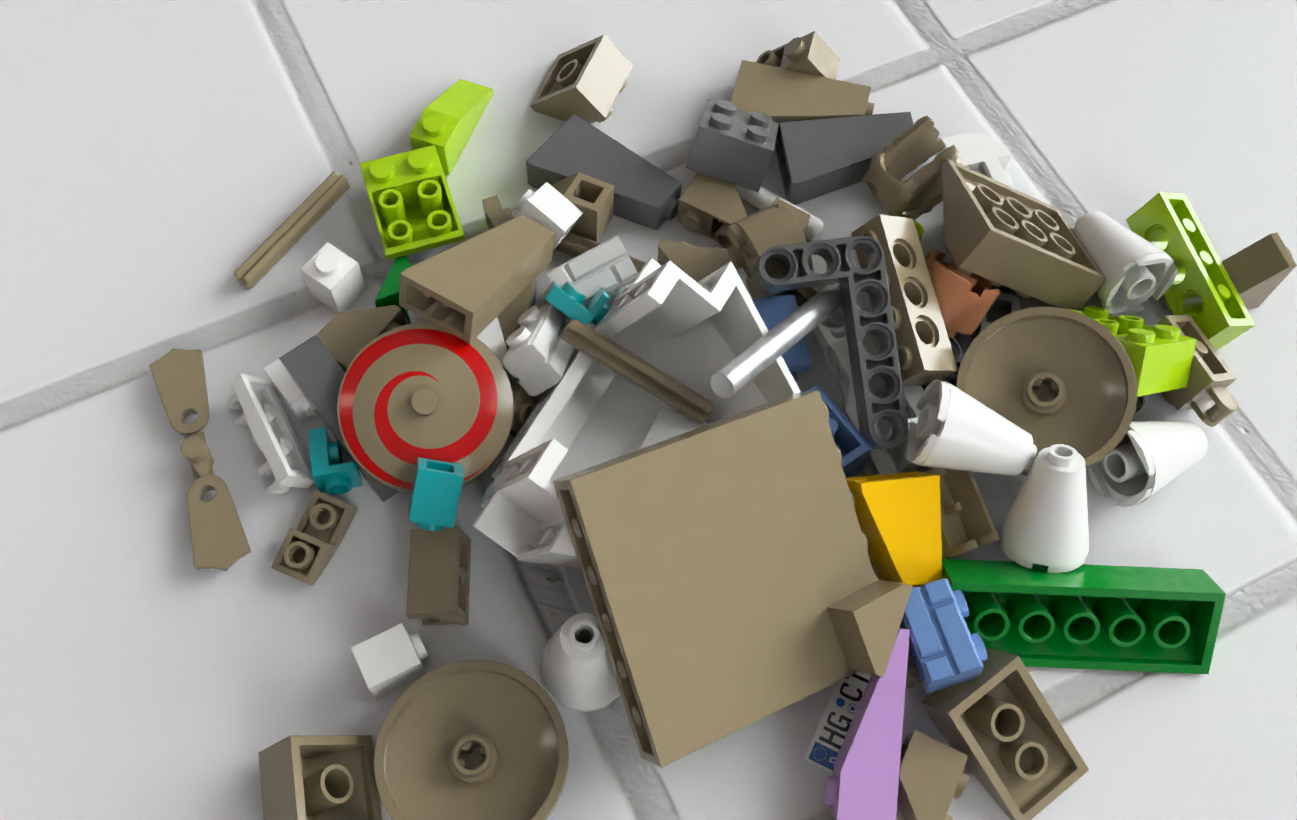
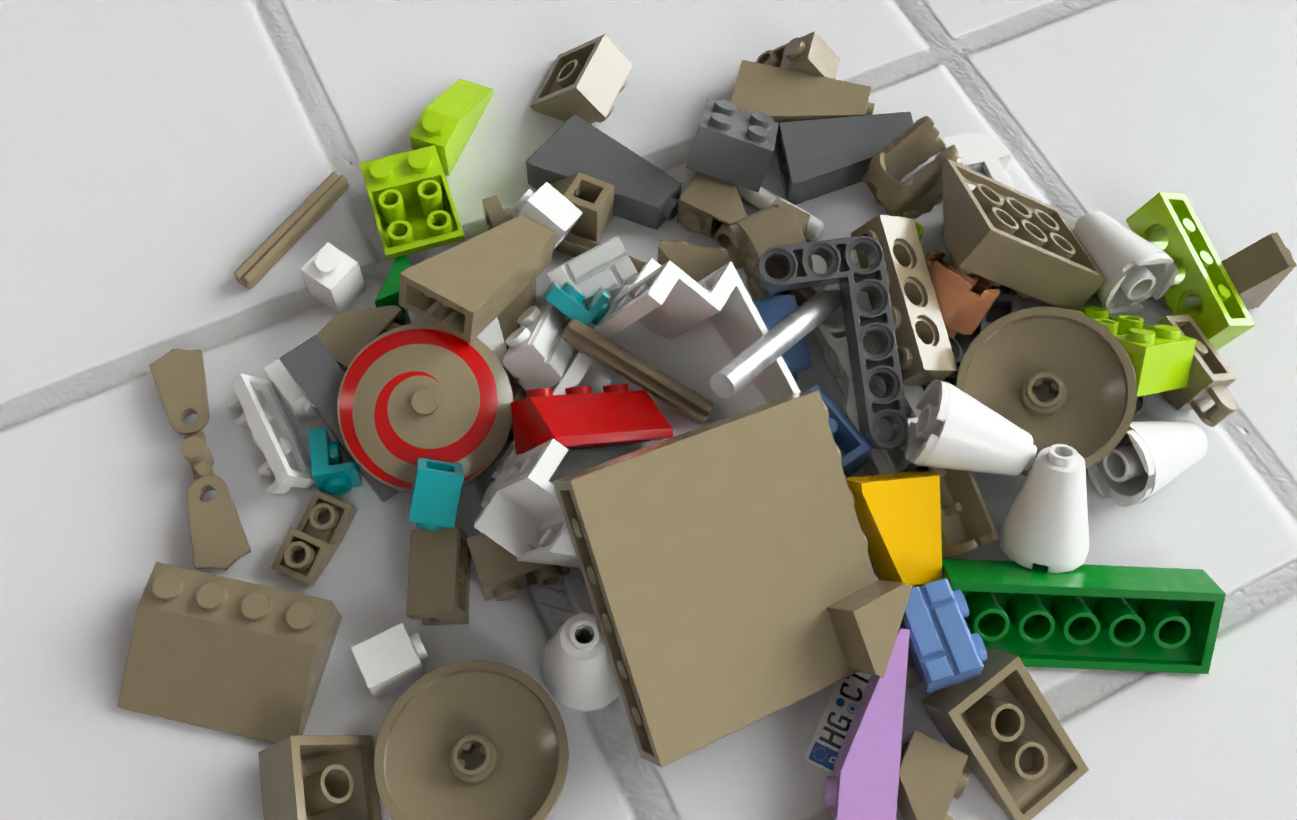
(227, 654): none -> dark tan slope
(503, 575): none -> dark tan slope
(587, 418): none -> red slope

